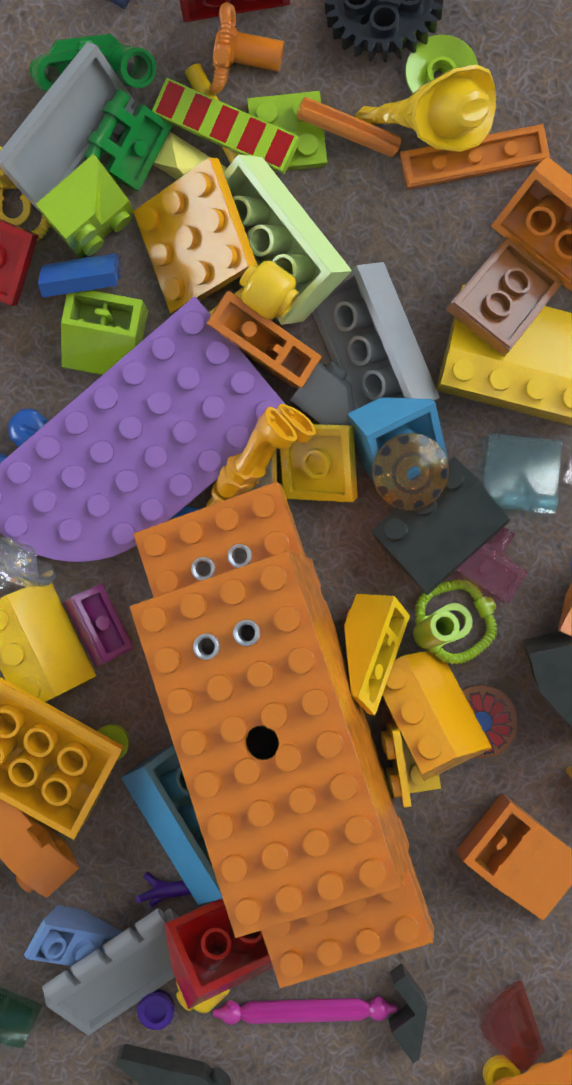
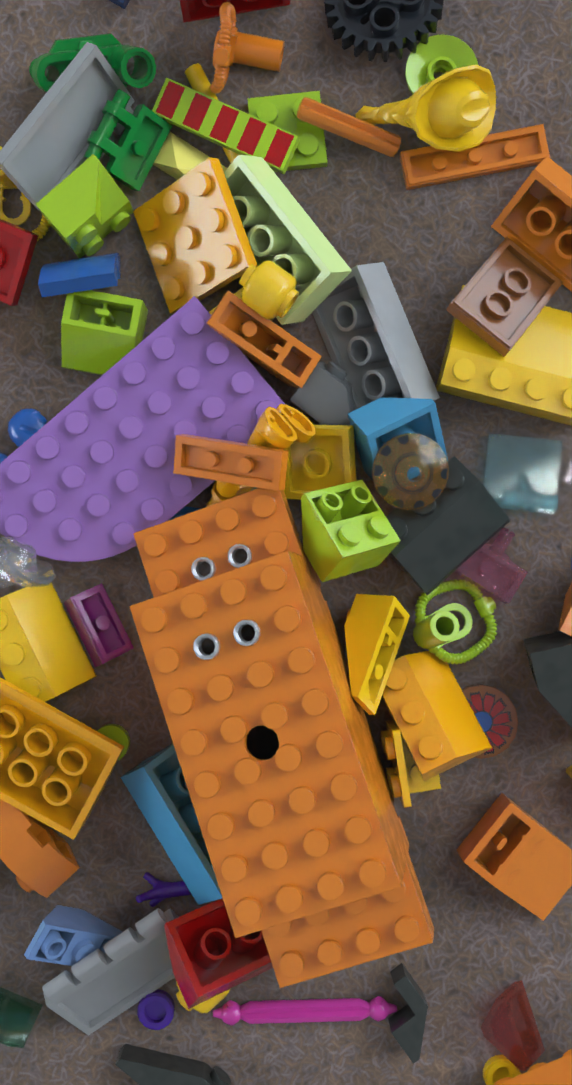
(230, 462): none -> orange plate
(345, 530): none -> lime slope

